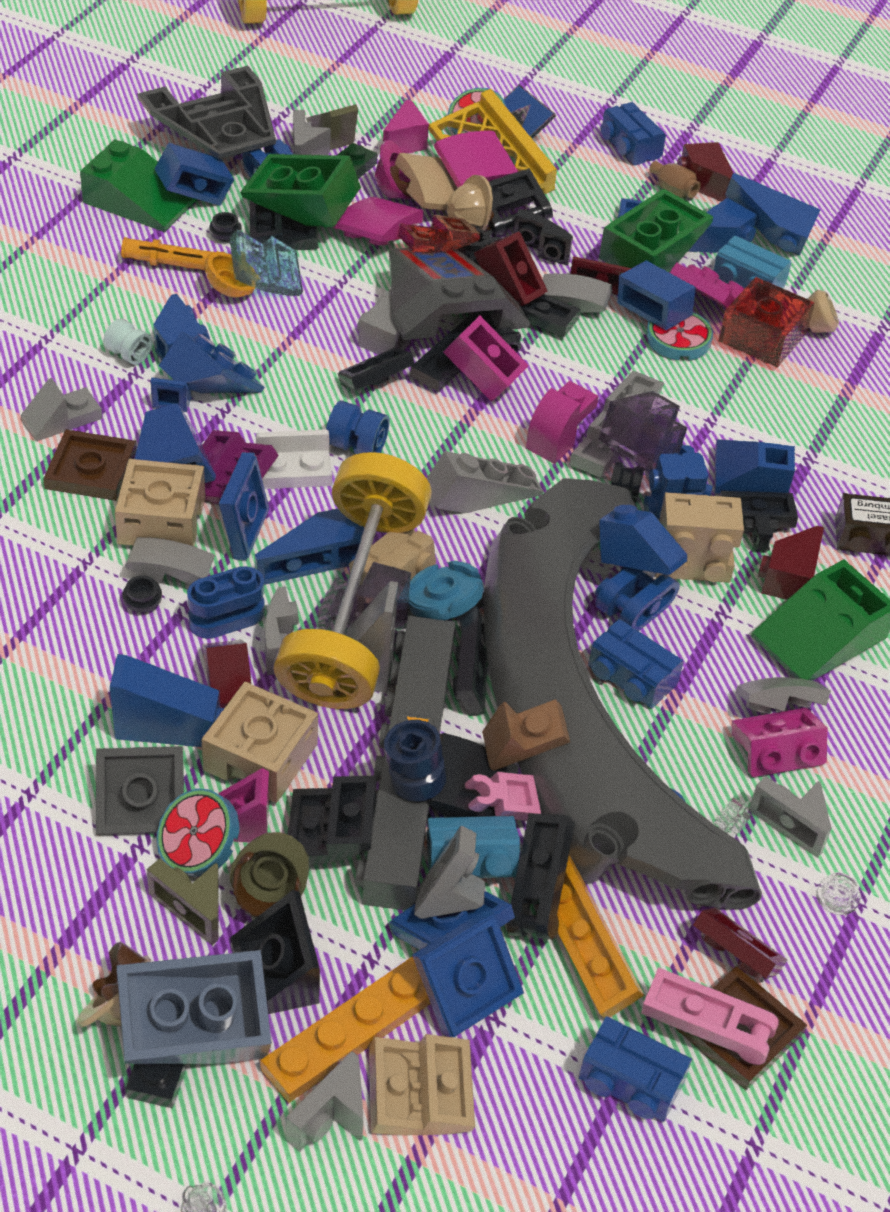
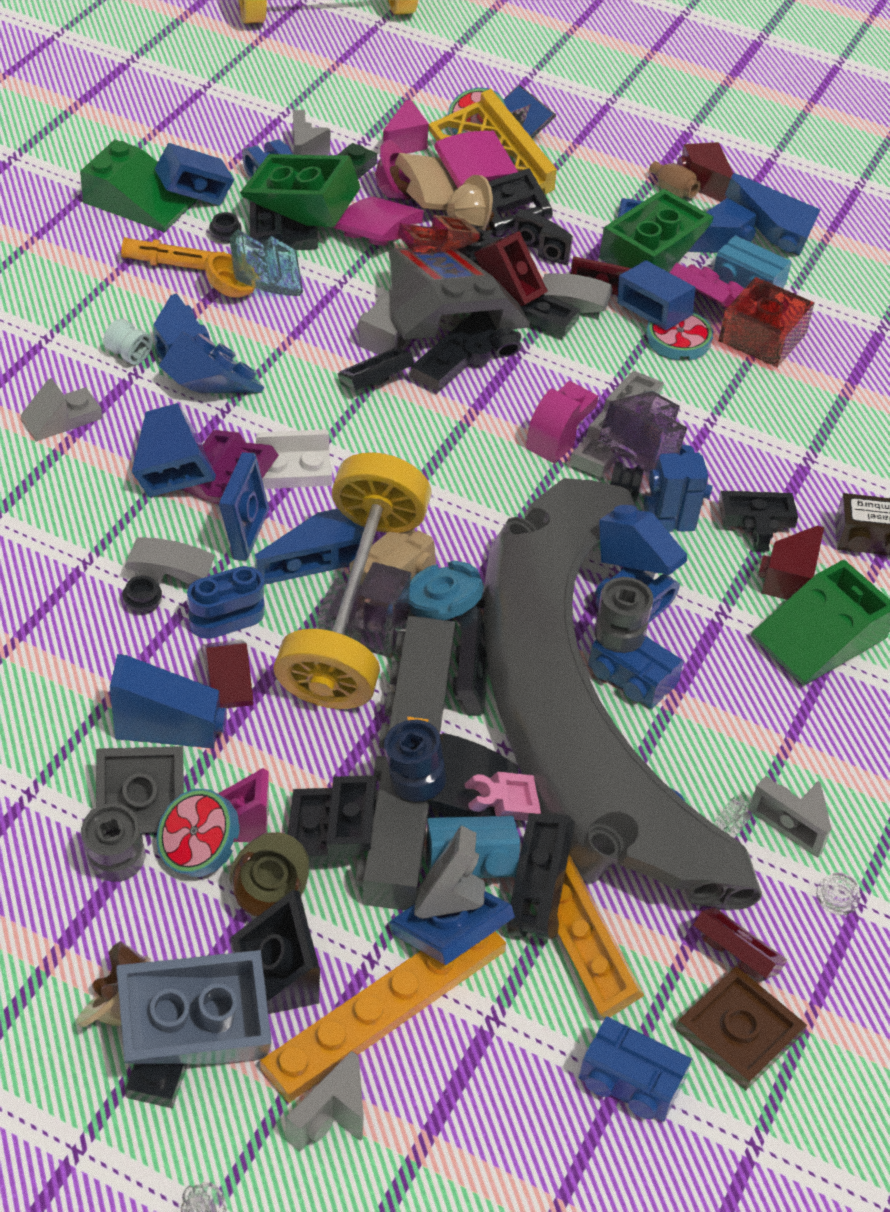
(89, 464): reddish brown tile -> none
(113, 842): none -> dark grey wheel
(159, 502): tan piece -> none
(170, 392): blue slope -> none
(191, 902): olive slope -> none
(222, 122): dark grey wedge -> none
(260, 733): tan piece -> none
(278, 624): light grey slope -> none
(341, 123): olive slope -> none
(355, 429): blue wheel -> none
(376, 631): light grey slope -> none
(421, 1086): tan slope -> none
(468, 974): blue tile -> none
(476, 483): light grey slope -> none
(485, 358): dark pink brick -> none
(519, 736): medium nougat slope -> none
(623, 614): none -> dark grey wheel
(633, 133): blue brick -> none
(706, 531): tan piece -> none
(710, 1015): bright pink plate -> none
(753, 466): blue slope -> none
(777, 691): light grey slope -> none
(782, 741): dark pink bracket -> none
(824, 316): tan cone -> none

